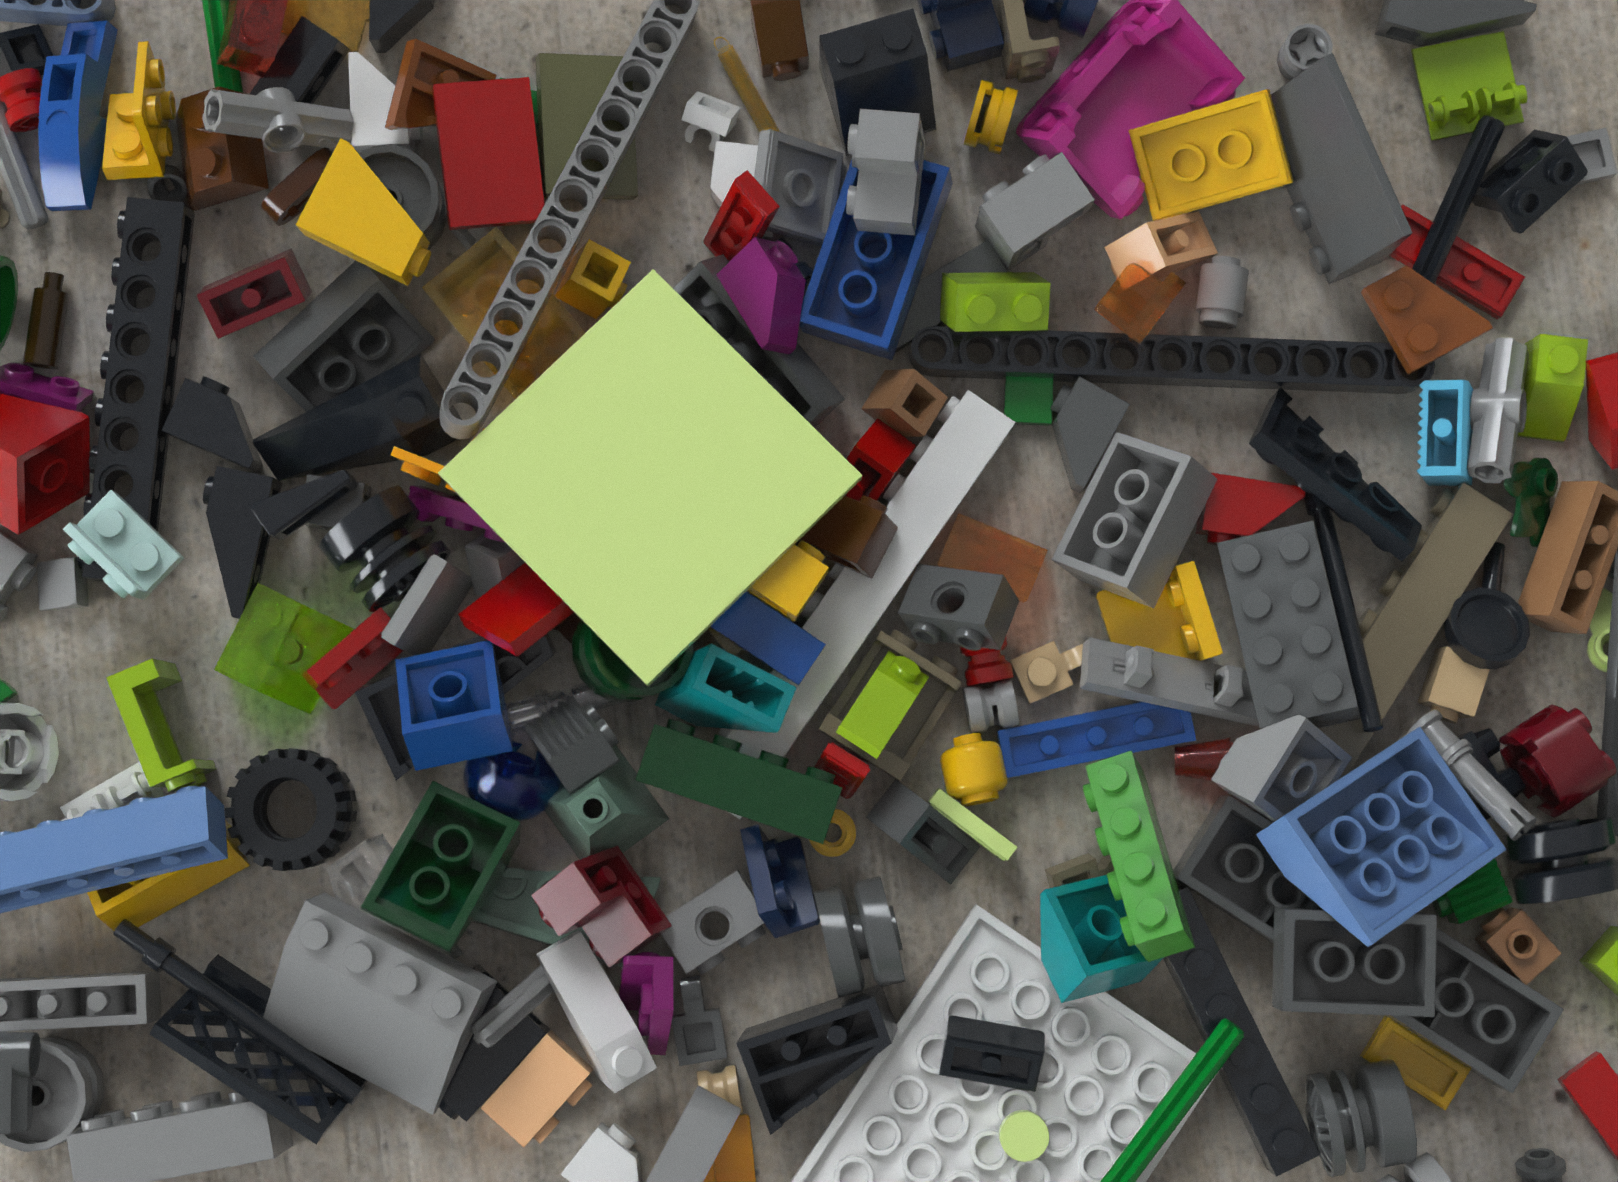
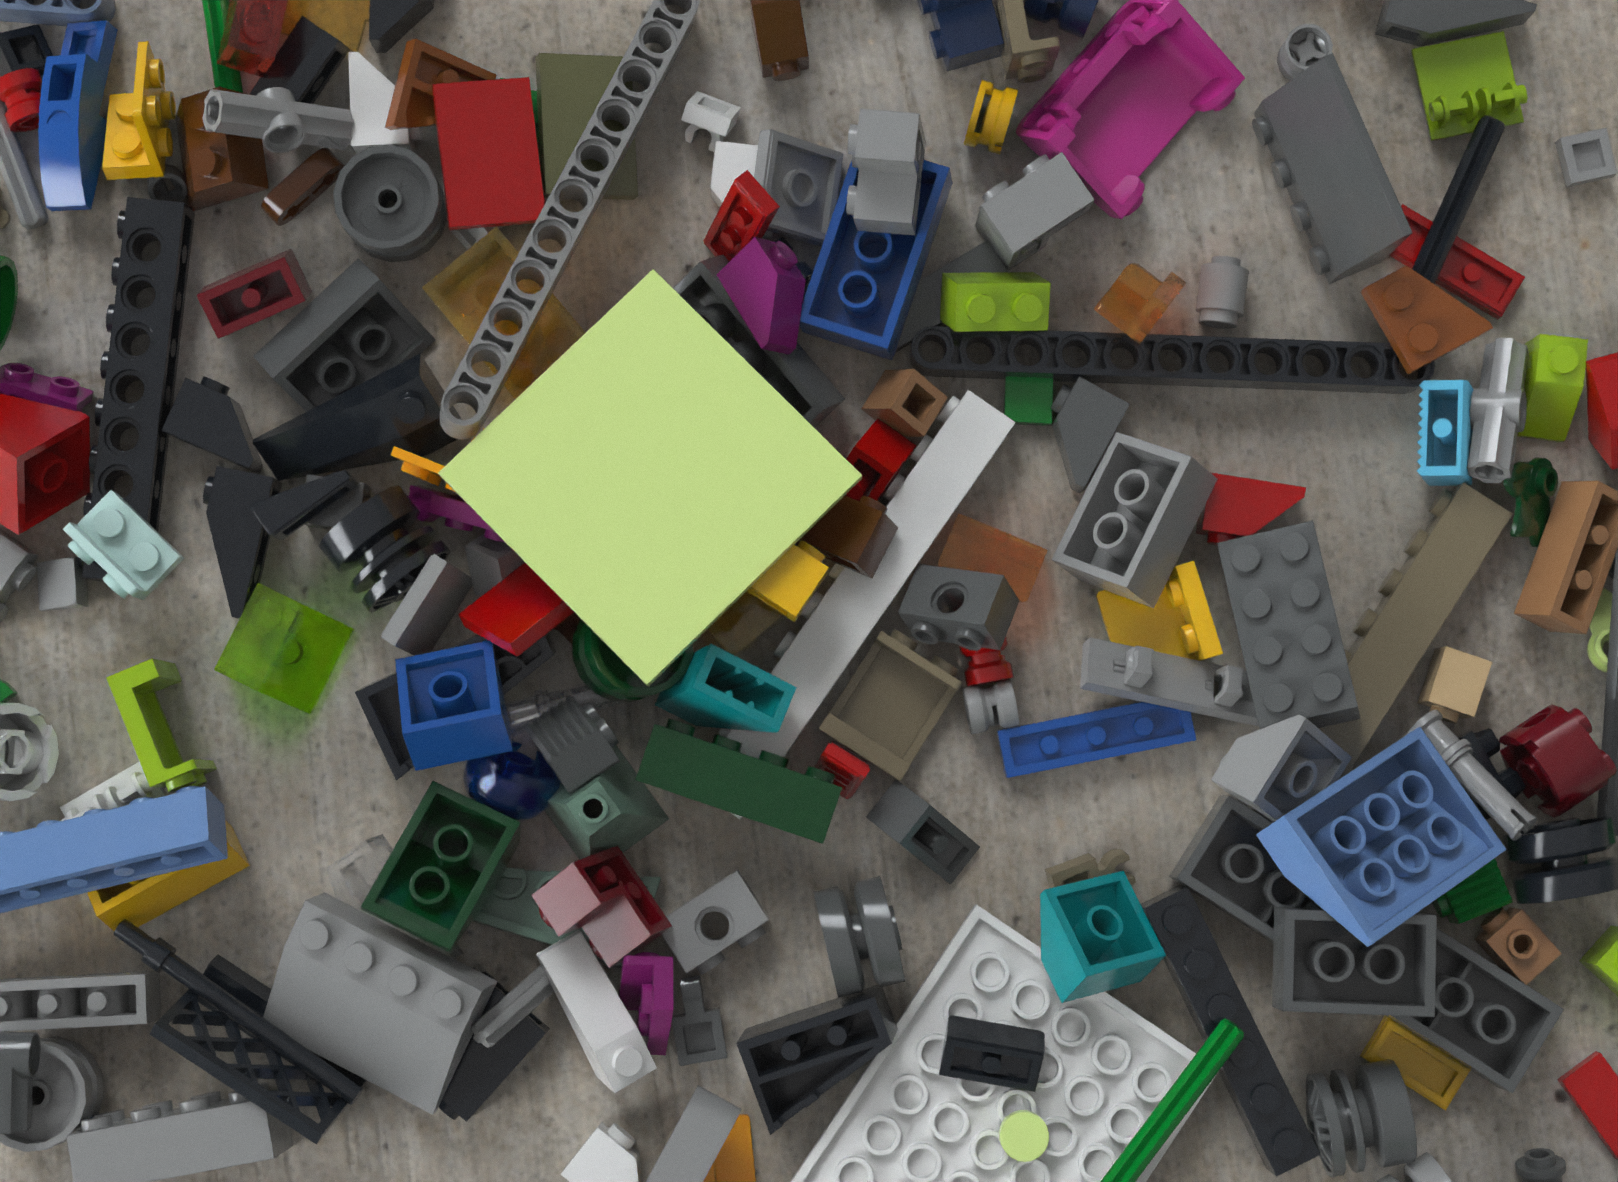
(46, 323): dark brown cylinder -> none
(250, 815): black tyre -> none
(352, 661): red bracket -> none
(363, 219): yellow slope -> none
(538, 1089): light nougat brick -> none
(594, 279): yellow brick -> none
(723, 1084): tan wheel -> none
(752, 87): yellow piece -> none
(770, 637): blue tile -> none
(780, 882): dark blue bracket -> none
(846, 840): yellow plate -> none
(877, 68): black slope -> none
(883, 703): lime slope -> none
(972, 825): yellowish green tile -> none
(973, 770): yellow head -> none
(1045, 670): tan plate -> none
(1139, 857): bright green brick -> none
(1163, 245): light nougat slope -> none
(1201, 759): clear red cone -> none
(1211, 155): yellow tile -> none
(1333, 477): black wing -> none
(1345, 612): black bar -> none
(1486, 624): black piece -> none
(1530, 179): black bracket -> none

